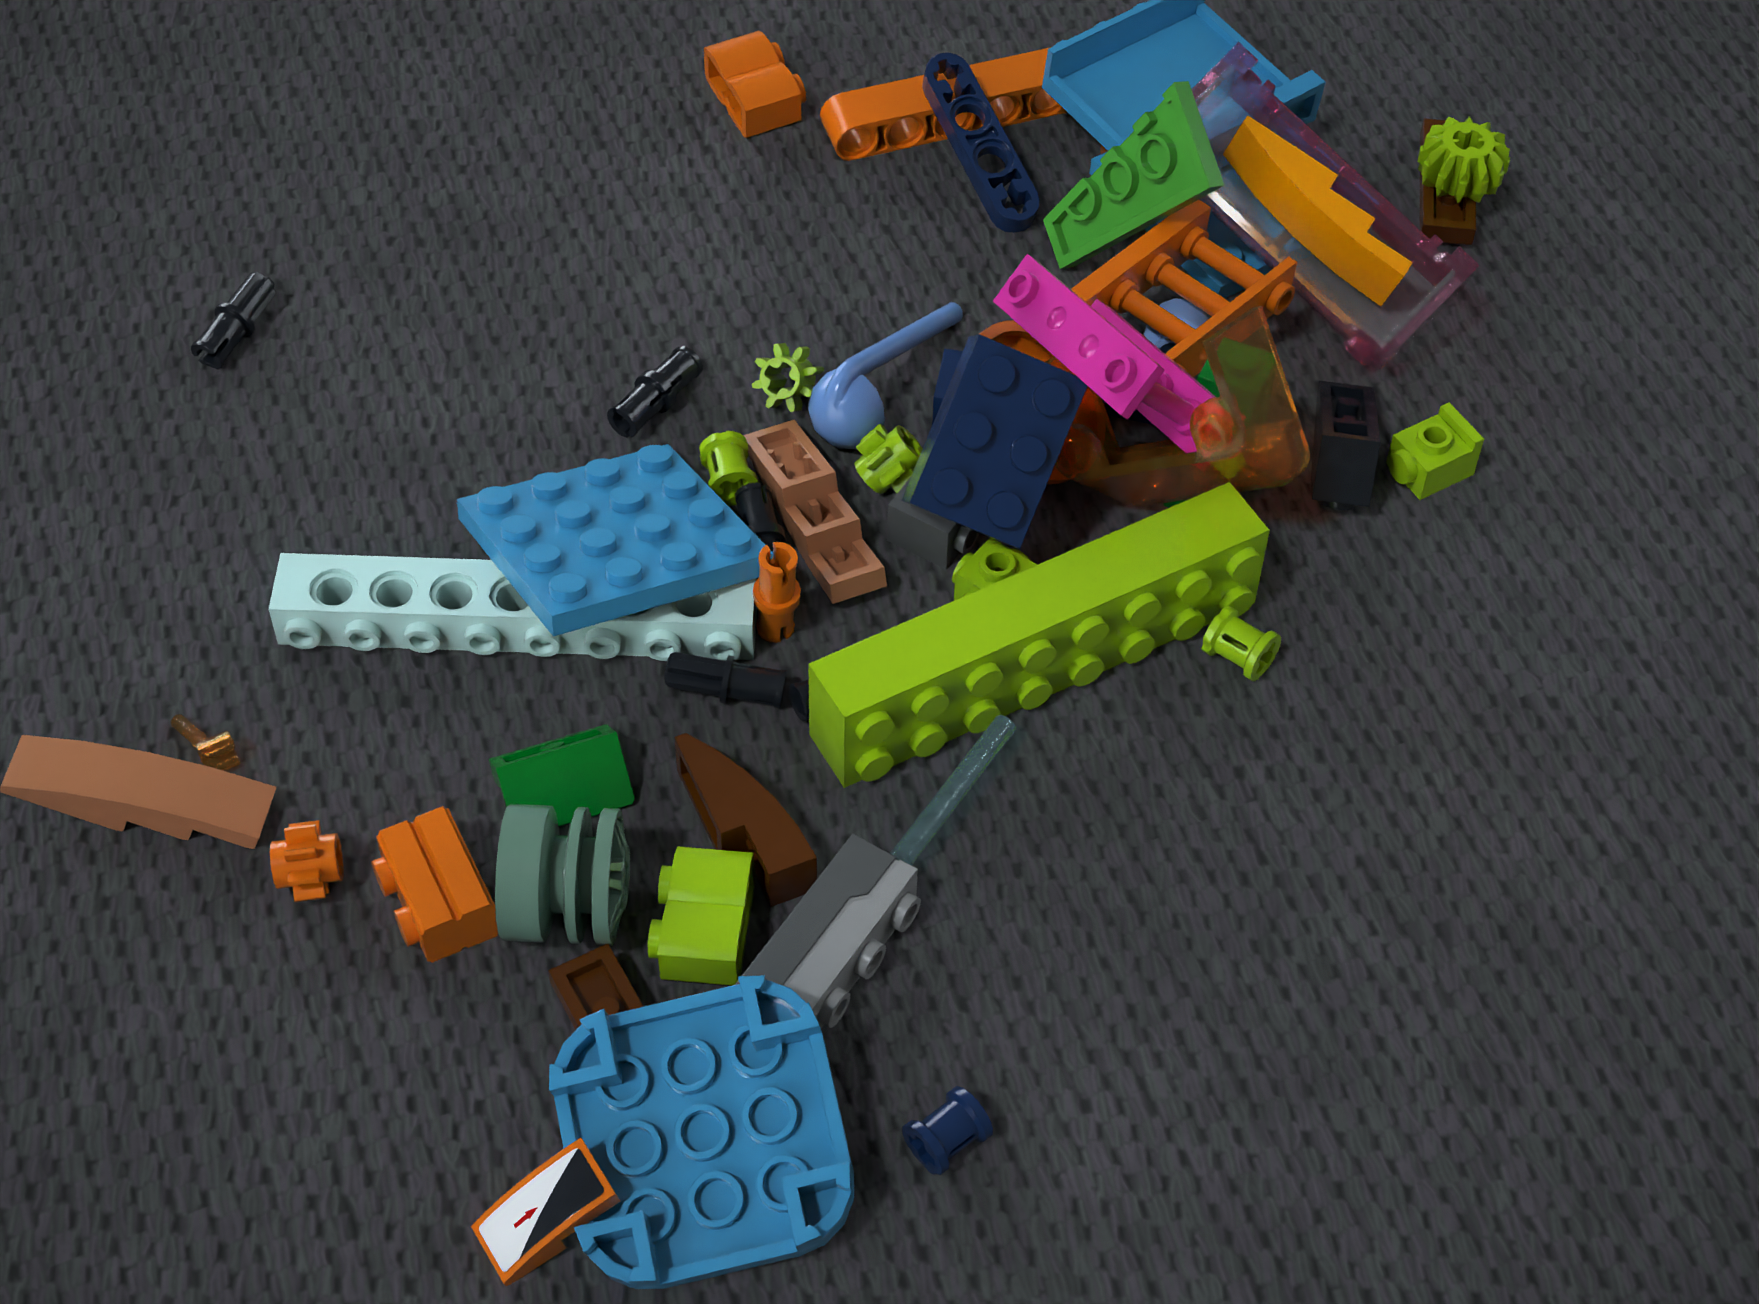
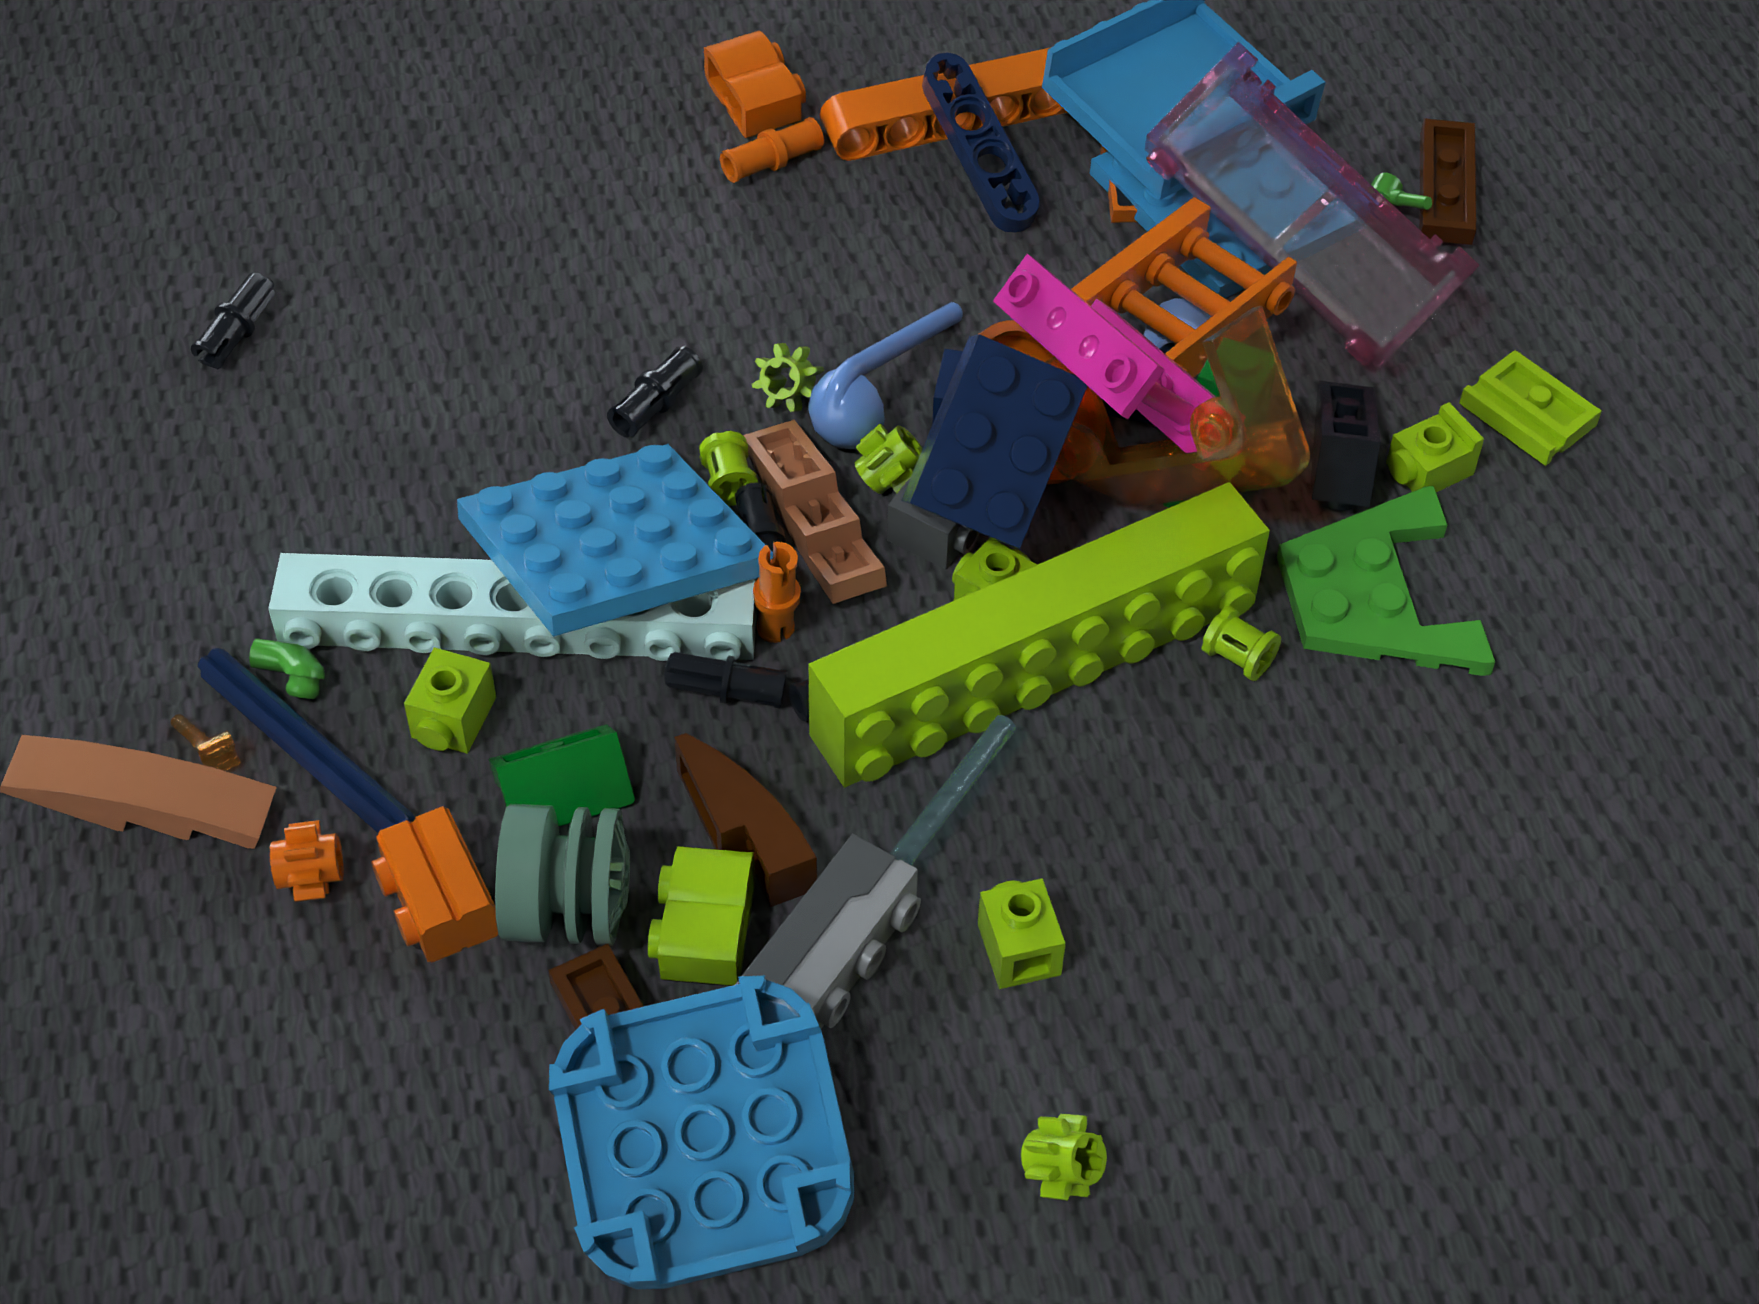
(290, 659): none -> bright green arm
(302, 741): none -> dark blue axle
(450, 701): none -> lime brick
(542, 1210): slope -> none
(771, 149): none -> orange pin
(947, 1130): dark blue bush -> none
(1021, 932): none -> lime brick
(1063, 1156): none -> lime gear
(1139, 183): bright green wing -> none
(1300, 198): light orange slope -> none
(1354, 594): none -> bright green wing
(1392, 190): none -> bright green hand
(1463, 159): lime gear -> none
(1530, 407): none -> lime plate

